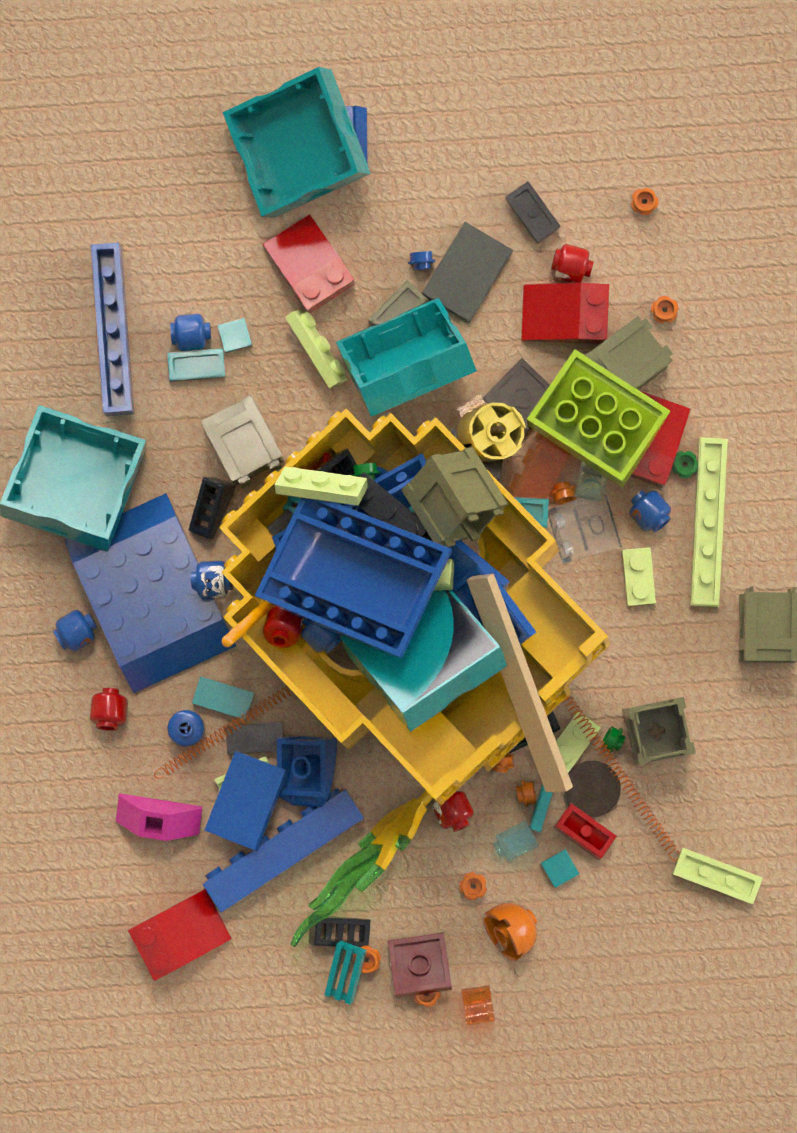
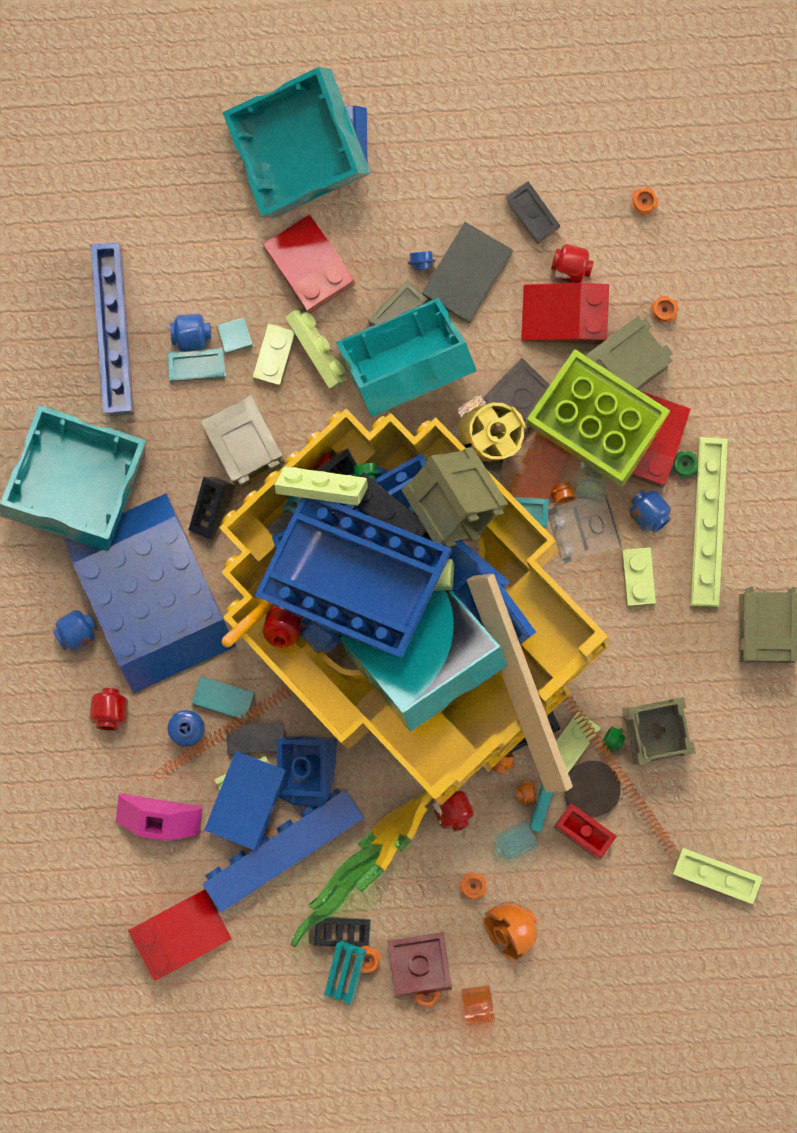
(210, 580): blue head -> none
(274, 354): none -> yellowish green plate
(560, 868): teal tile -> none

